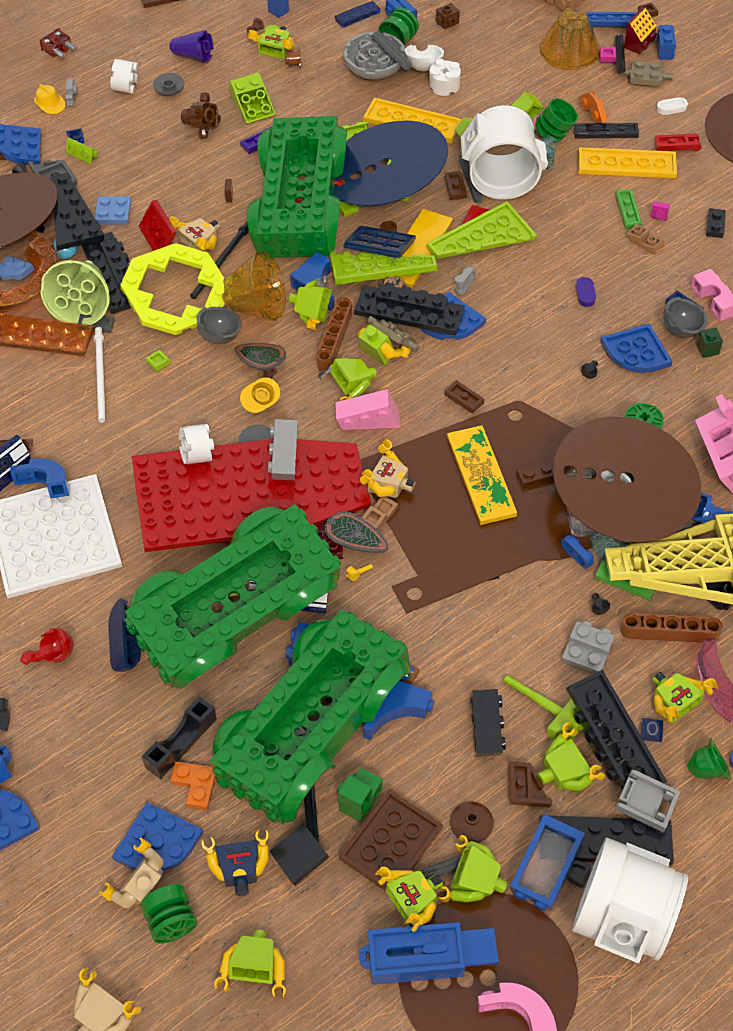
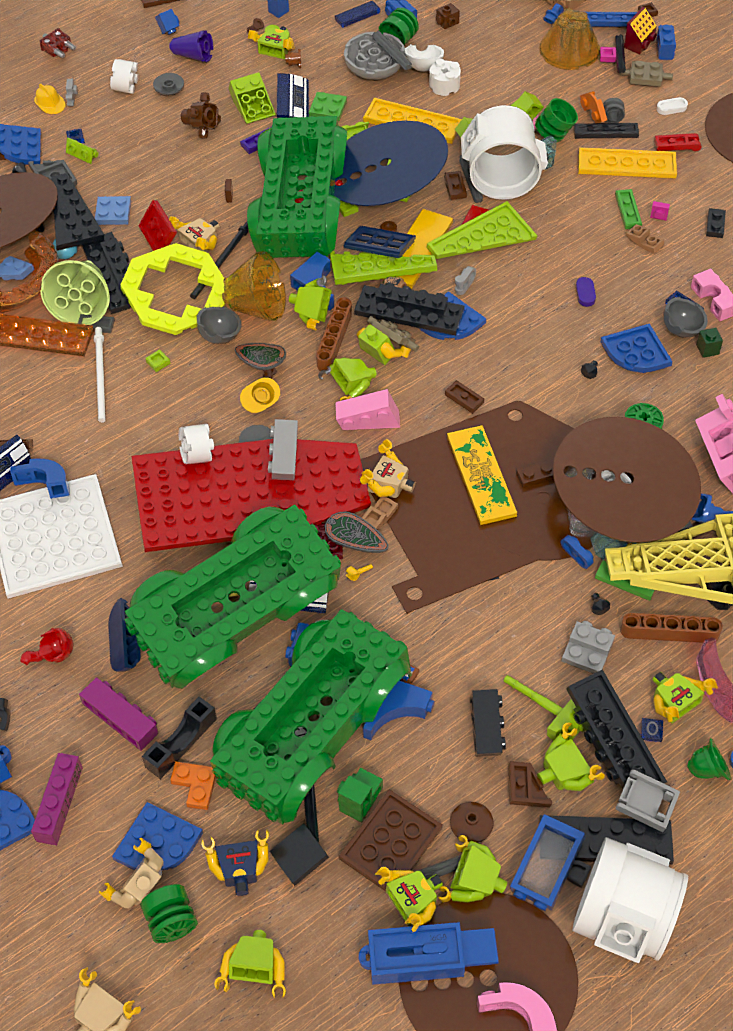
(57, 799): none -> magenta brick
(119, 713): none -> magenta brick
(167, 21): none -> blue brick
(292, 96): none -> clear blue slope
(328, 105): none -> bright green plate
(552, 15): none -> blue piece
(614, 110): none -> dark grey wheel

